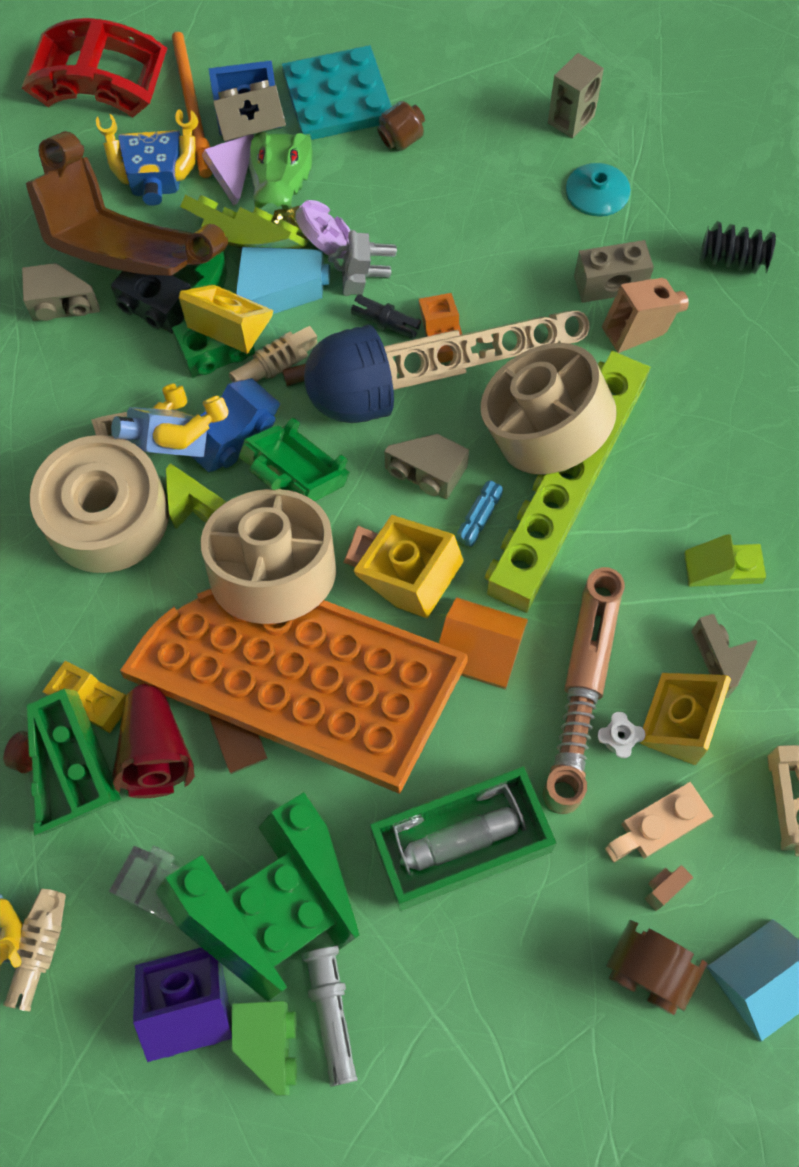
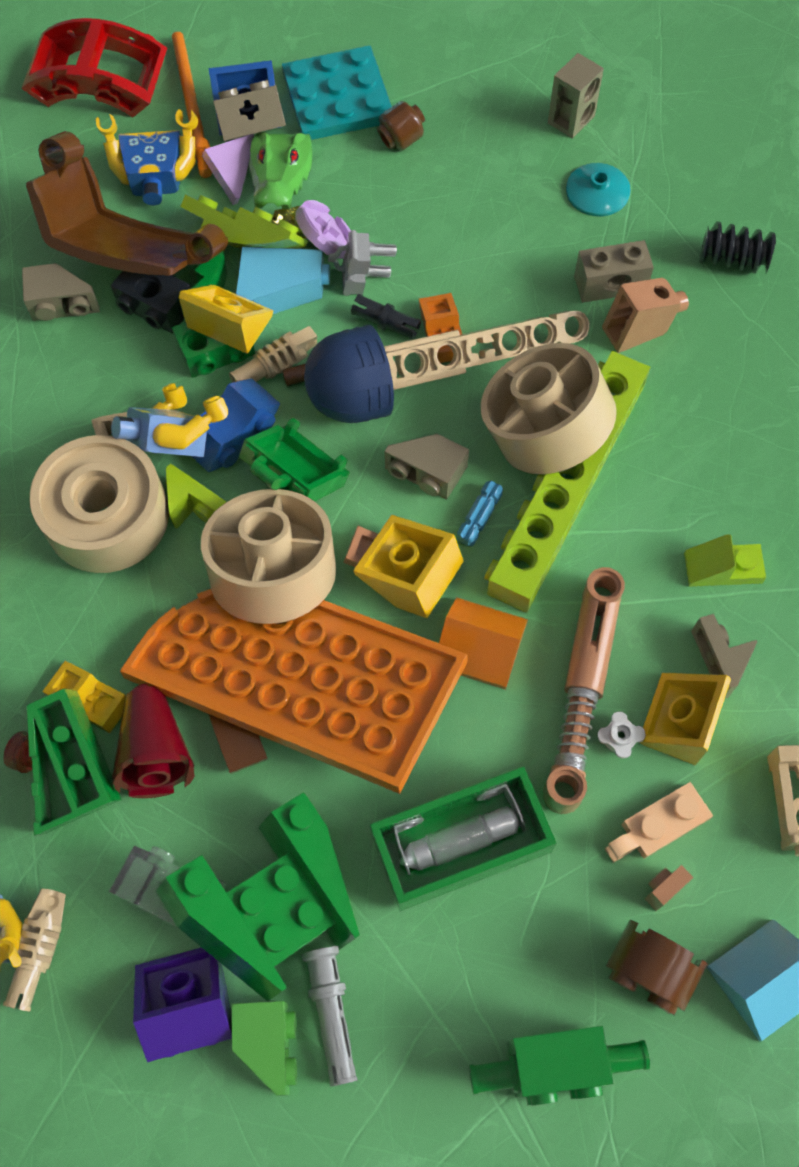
(557, 1063): none -> green brick

